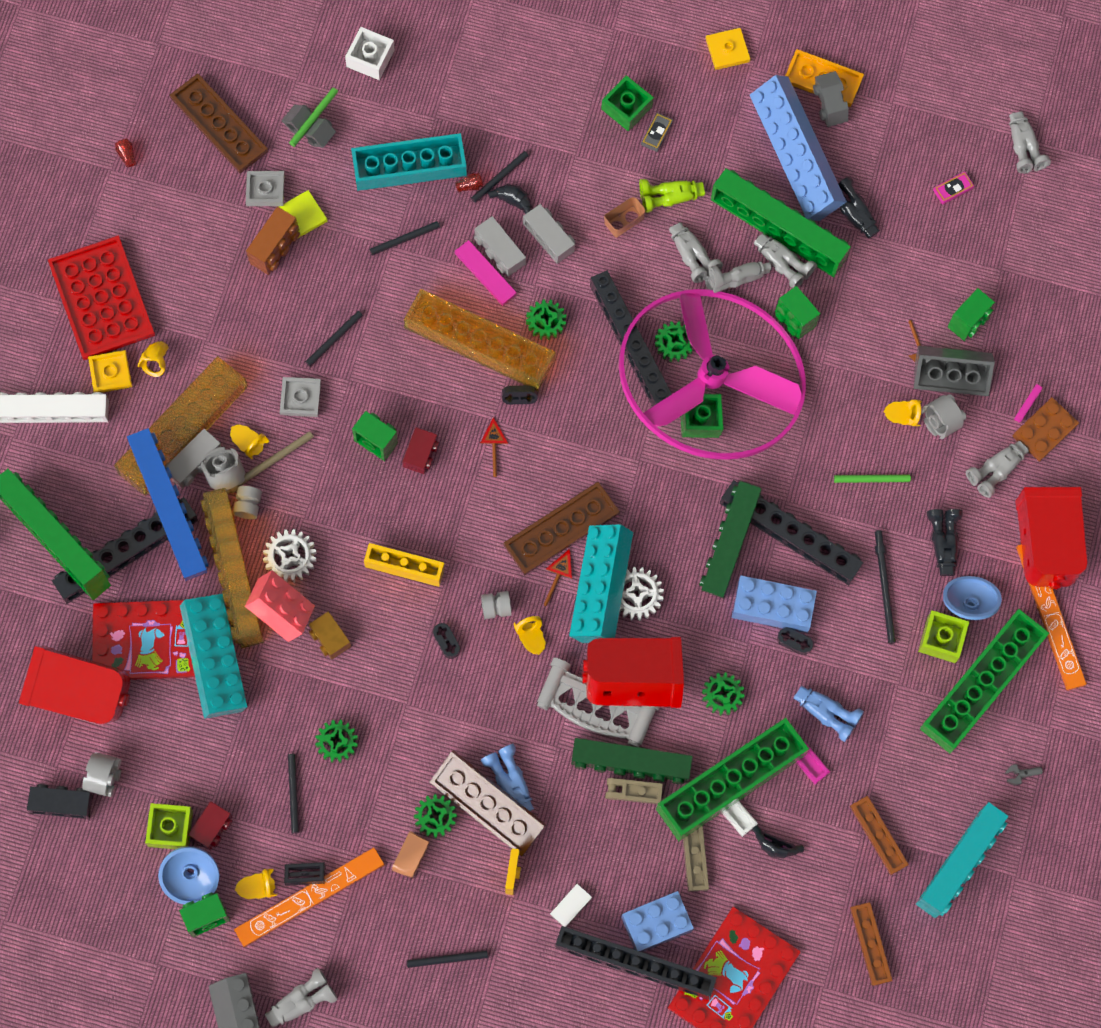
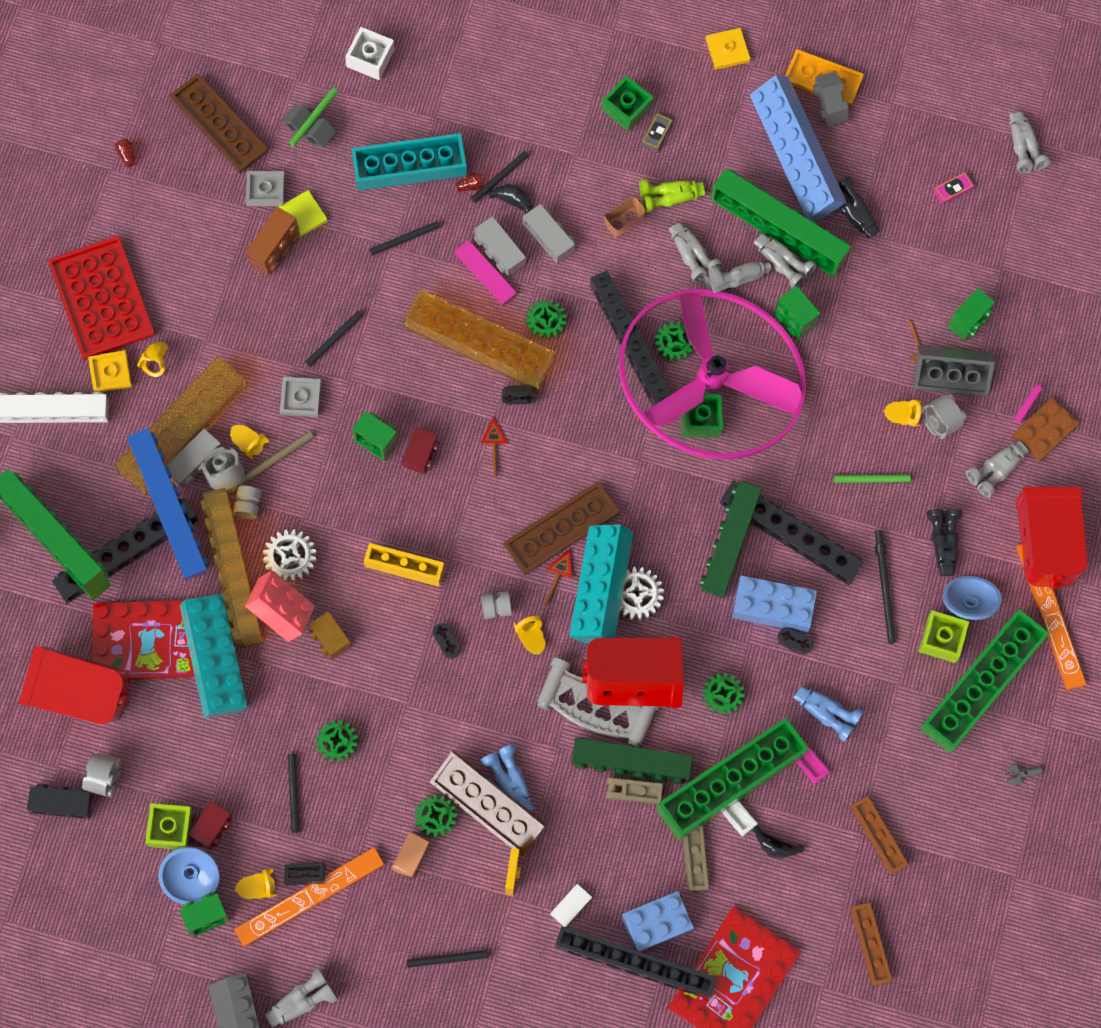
(962, 859): teal brick -> none

